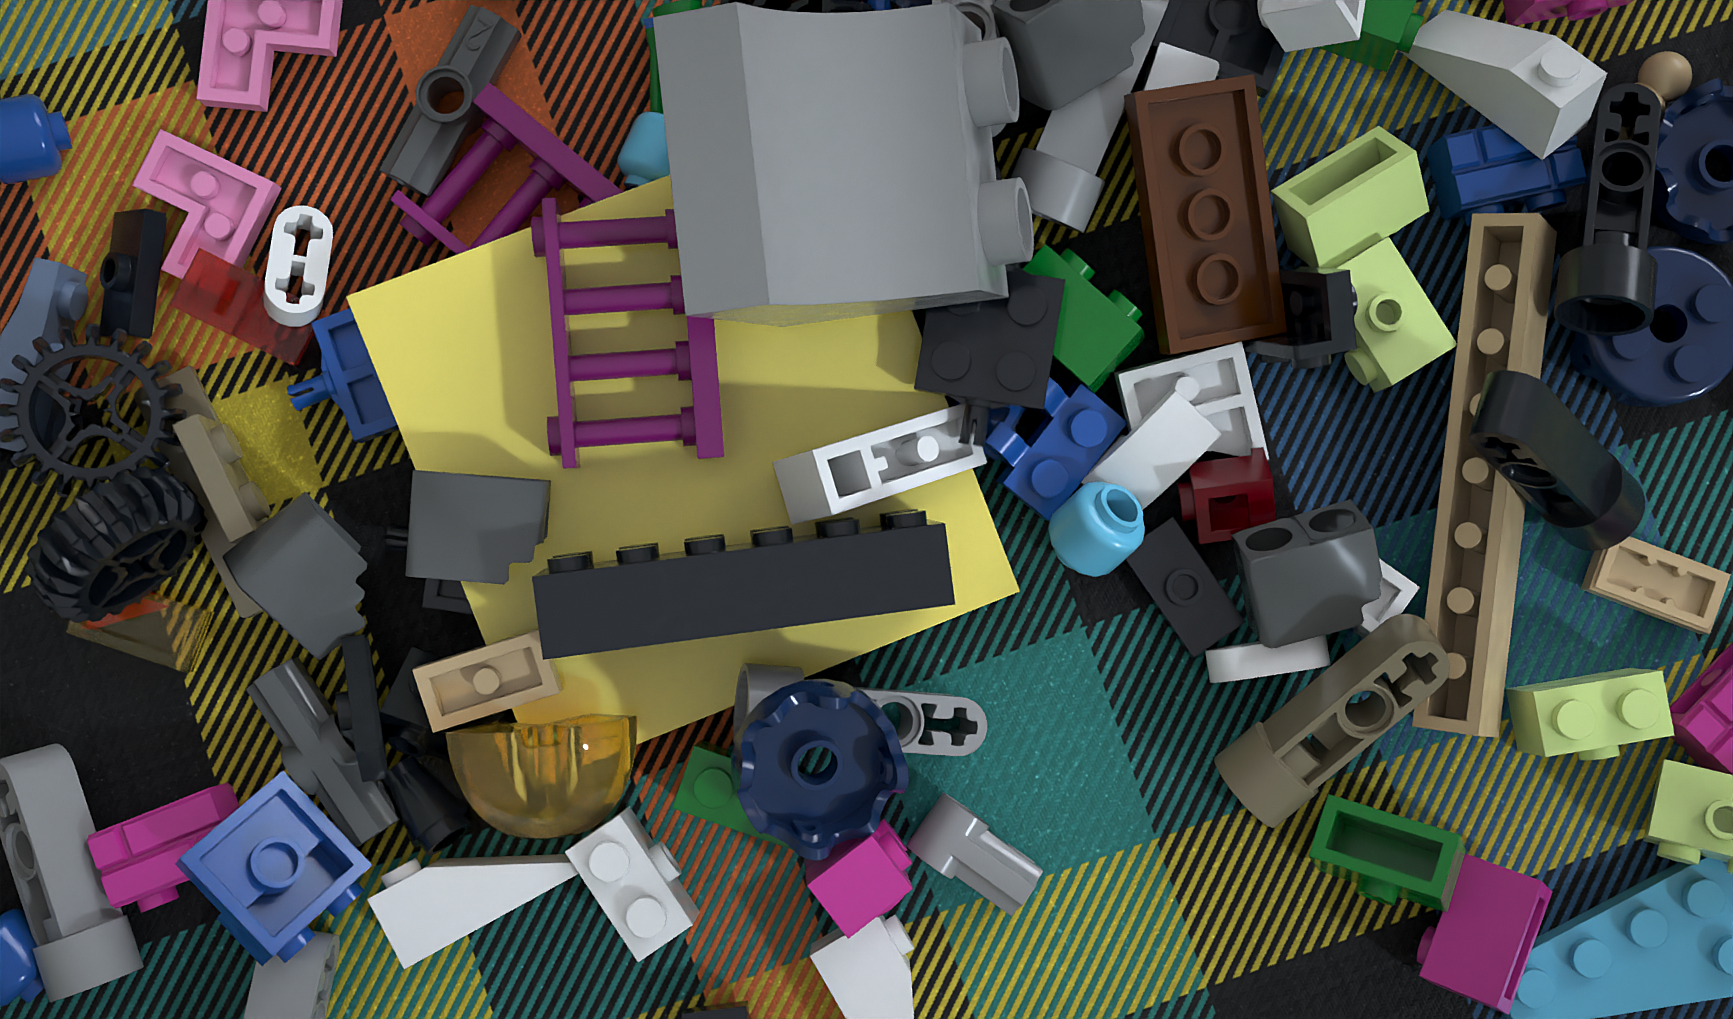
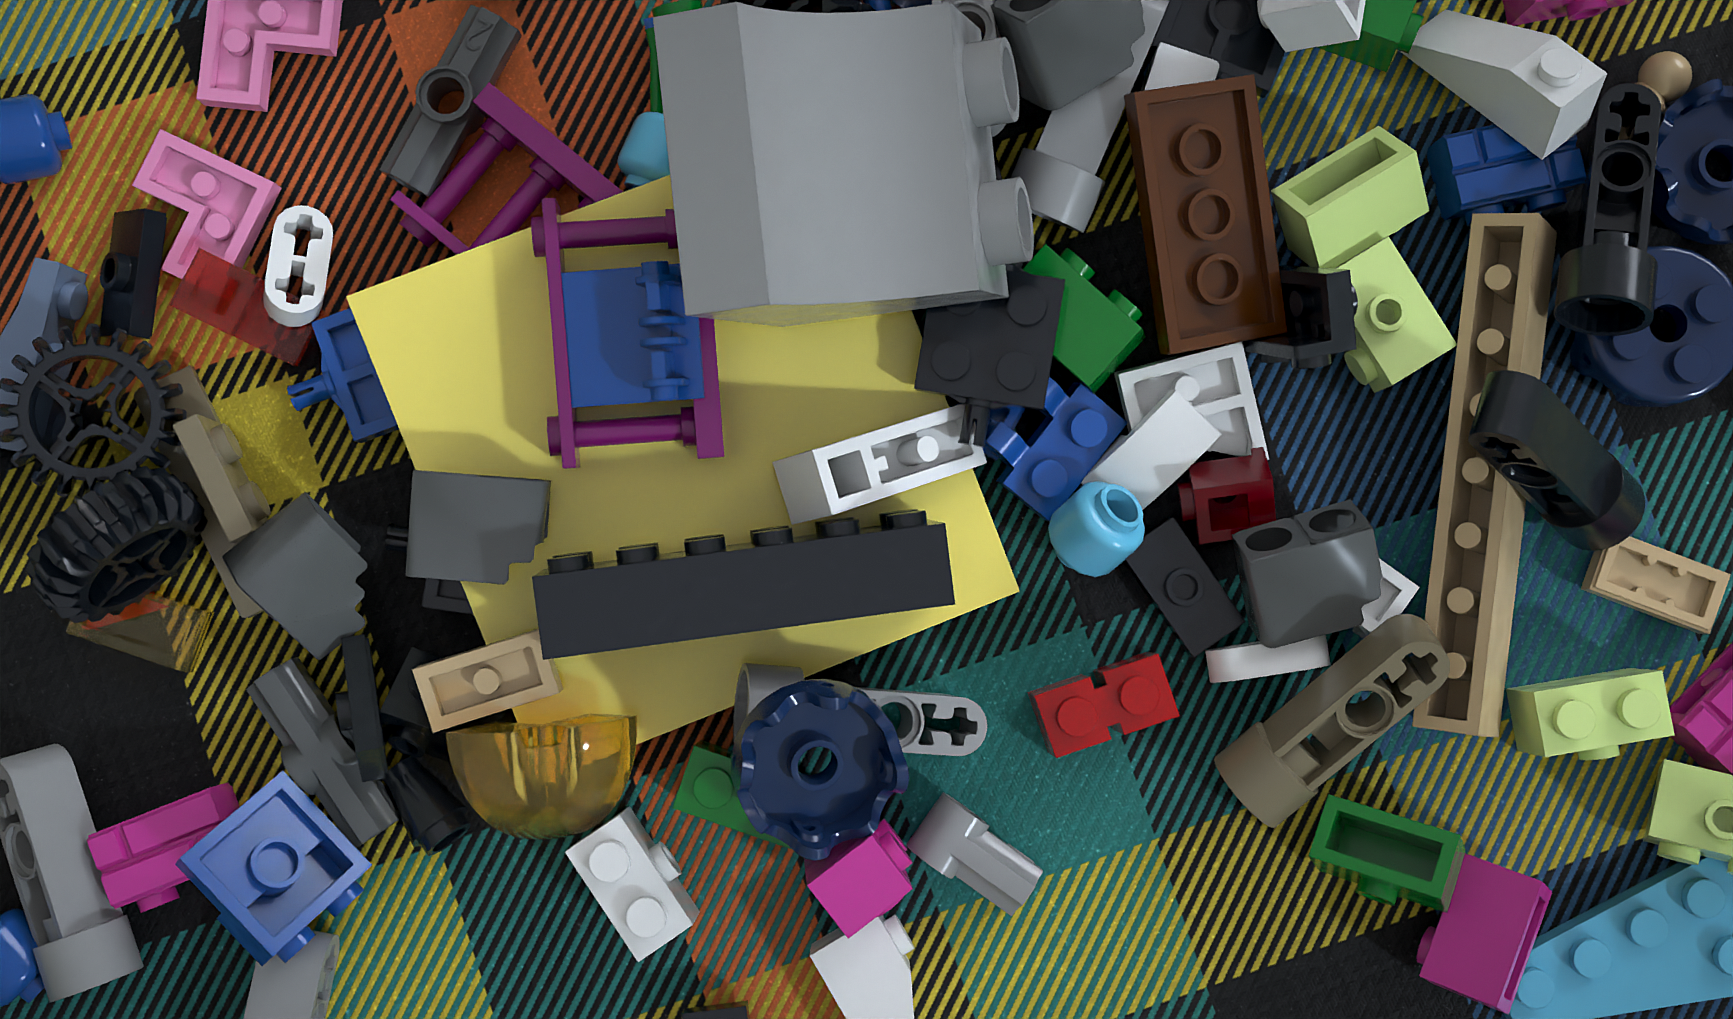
(456, 896): white slope -> none
(631, 336): none -> blue hinge
(1078, 715): none -> red piece

